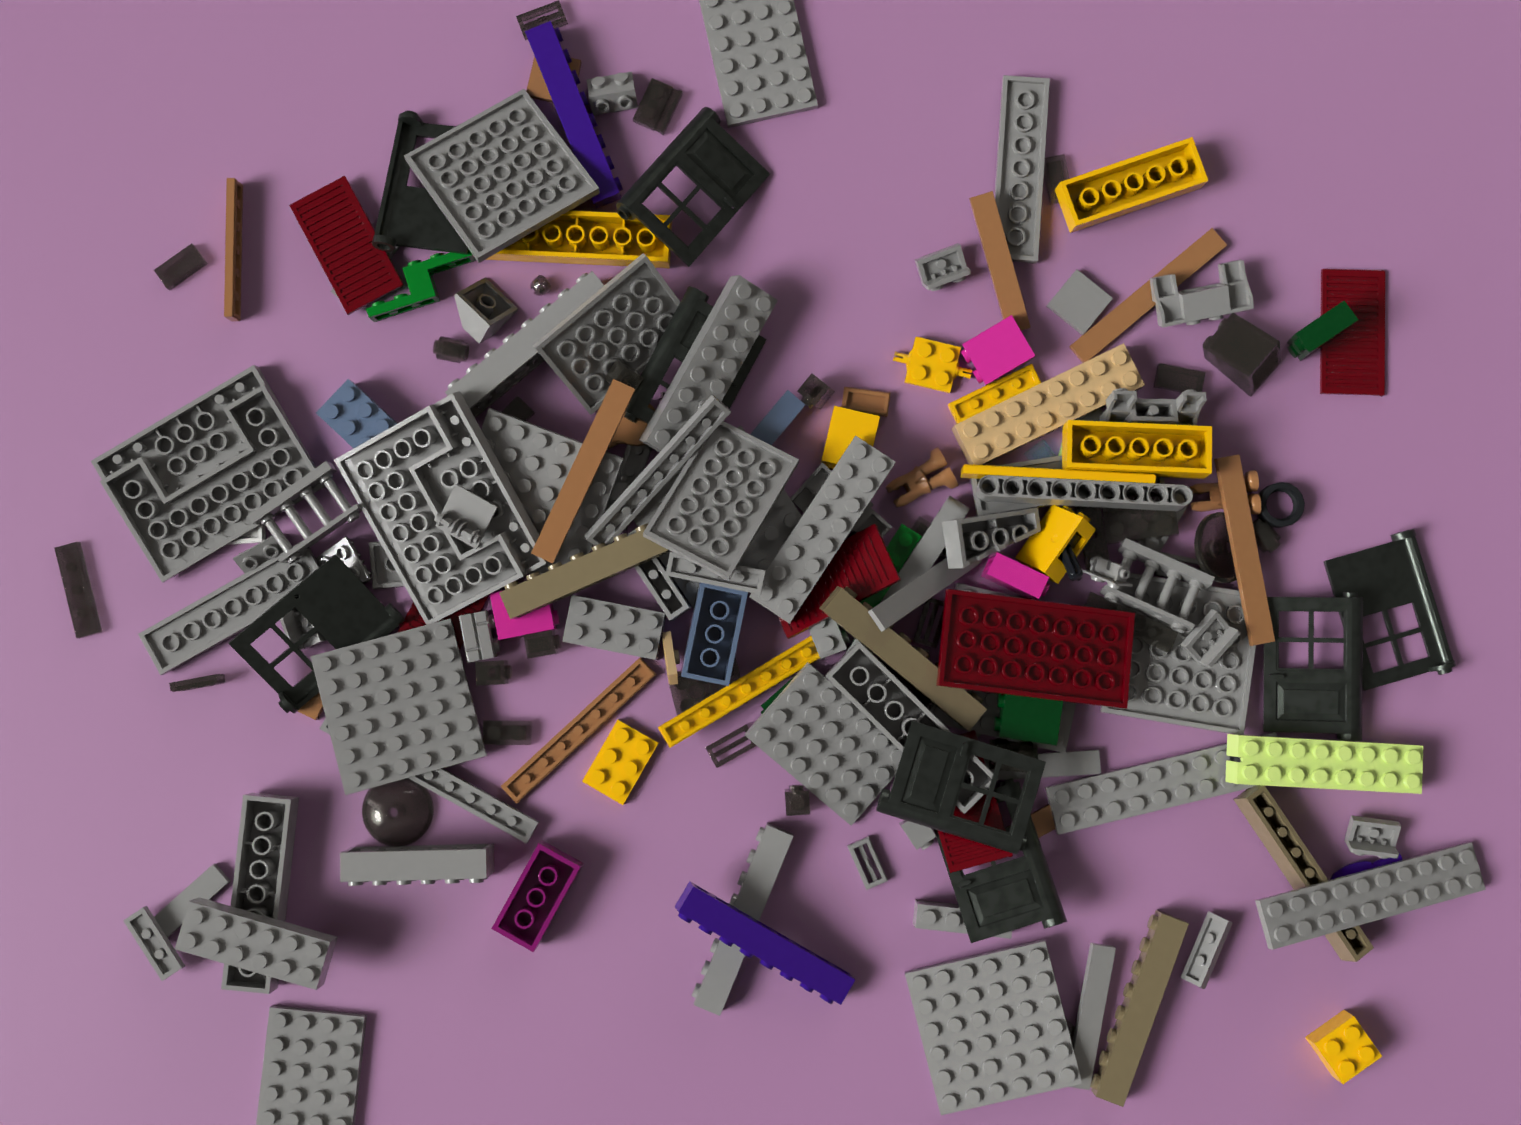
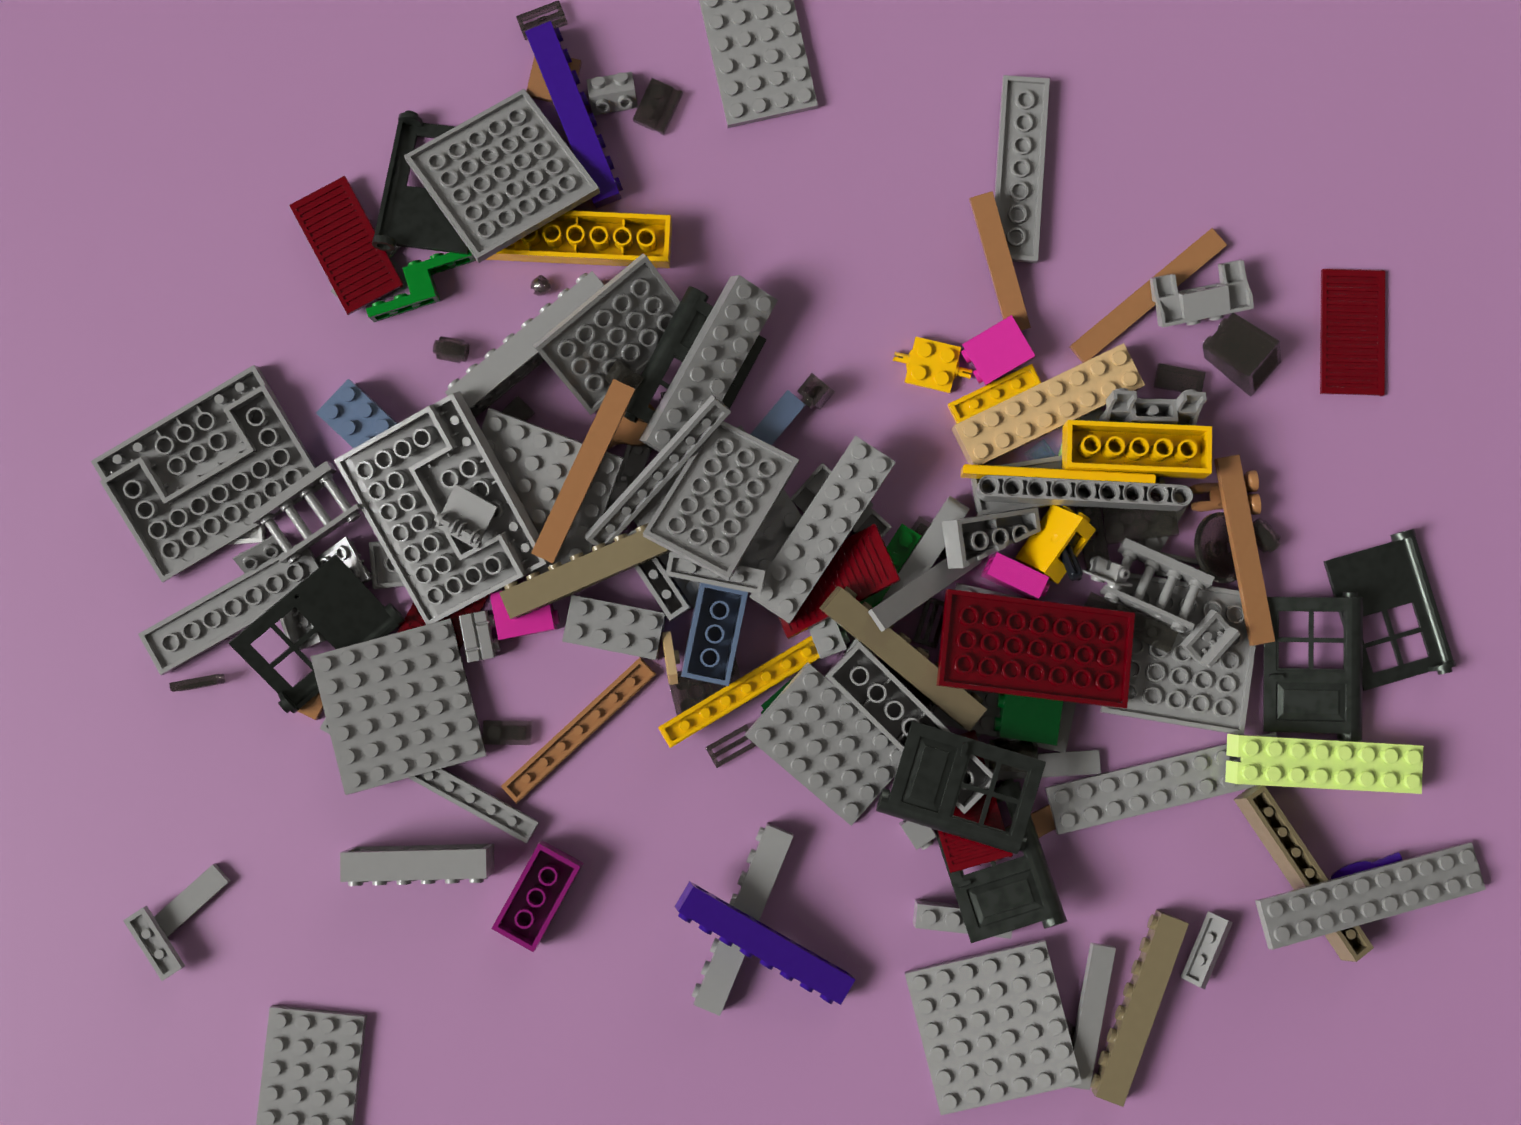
(78, 590): clear smoke tile -> none
(180, 266): clear smoke tile -> none
(233, 249): medium nougat tile -> none
(256, 943): light grey brick -> none
(262, 872): light grey brick -> none
(413, 817): clear smoke dish -> none
(483, 309): light grey slope -> none
(493, 672): clear smoke brick -> none
(542, 644): clear smoke brick -> none
(620, 762): yellow plate -> none
(717, 168): pearl dark grey door -> none
(797, 800): clear smoke brick -> none
(843, 428): yellow brick -> none
(859, 843): light grey tile -> none
(866, 401): medium nougat tile -> none
(917, 483): medium nougat piece -> none
(942, 267): light grey bracket -> none
(1054, 172): clear smoke tile -> none
(1079, 302): light grey tile -> none
(1131, 184): yellow brick -> none
(1297, 500): black tyre -> none
(1321, 331): dark green brick -> none
(1343, 1046): yellow brick -> none
(1372, 837): light grey bracket -> none

